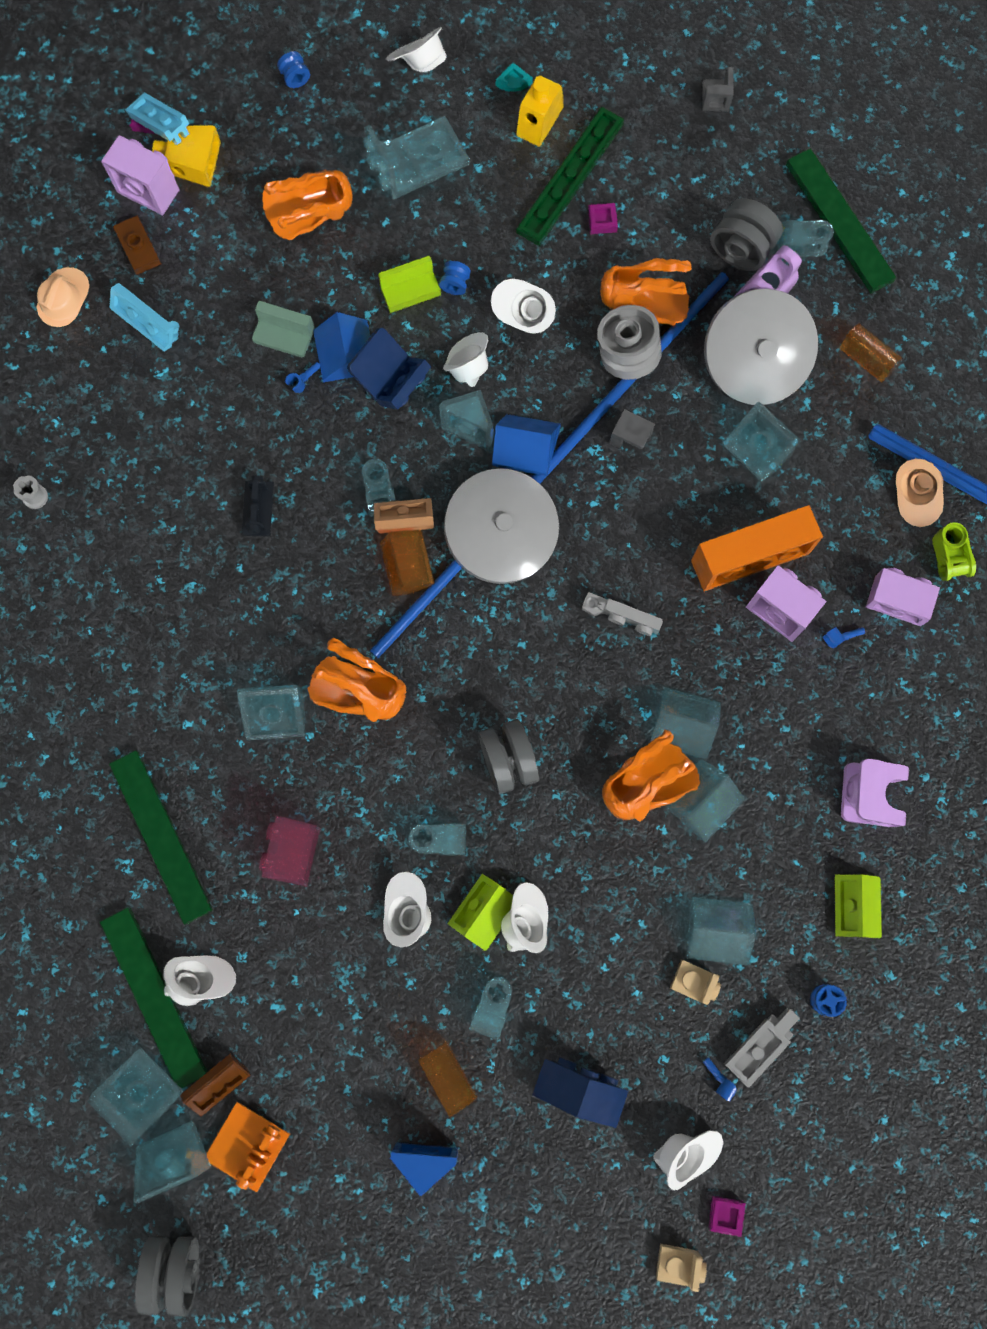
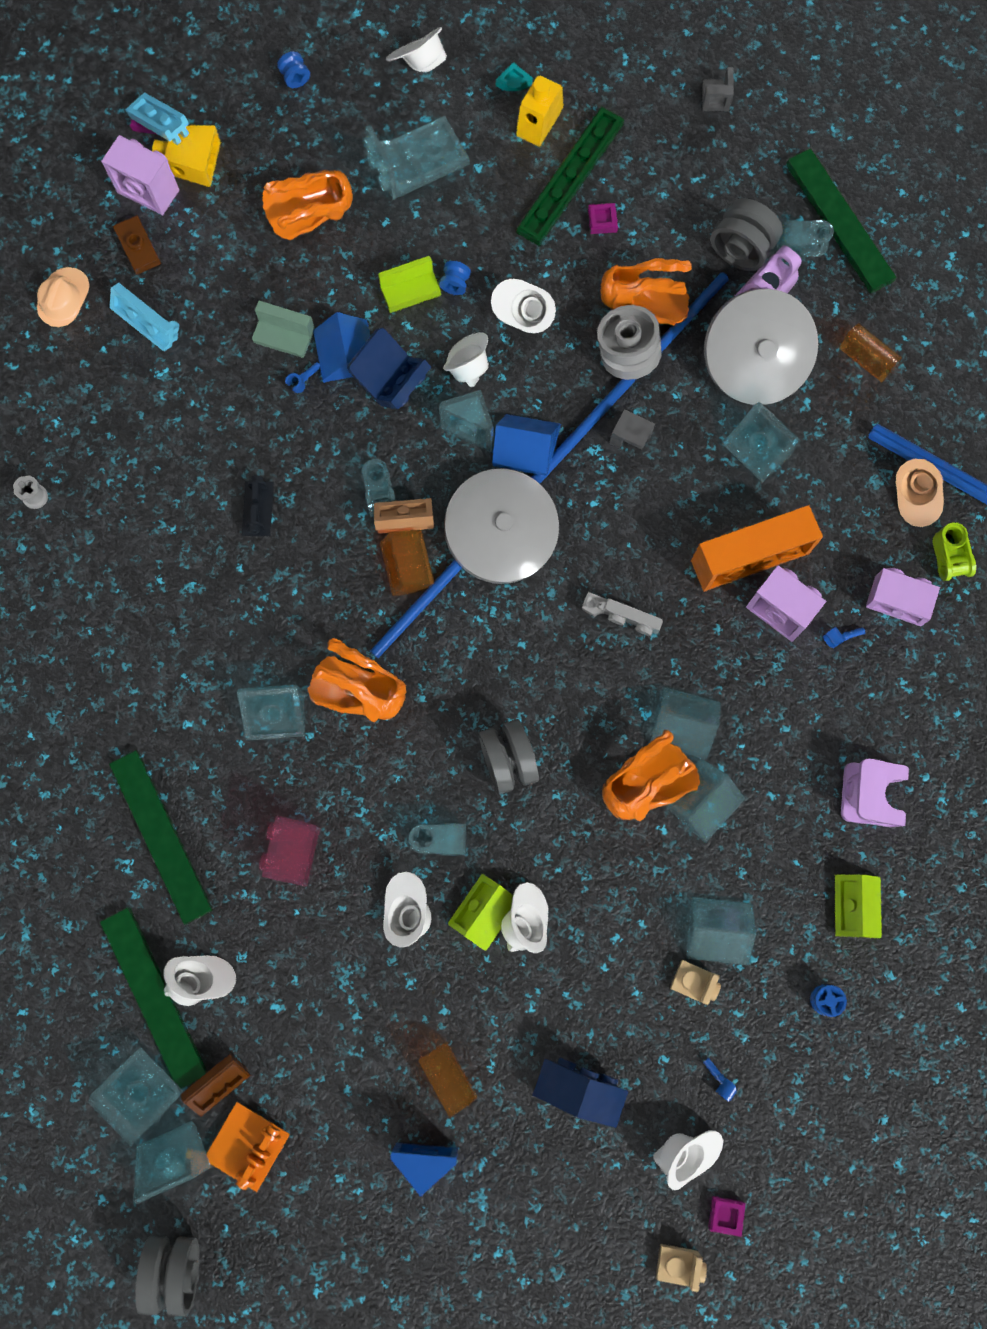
(491, 1013): clear light blue piece -> none
(762, 1047): light grey hinge -> none

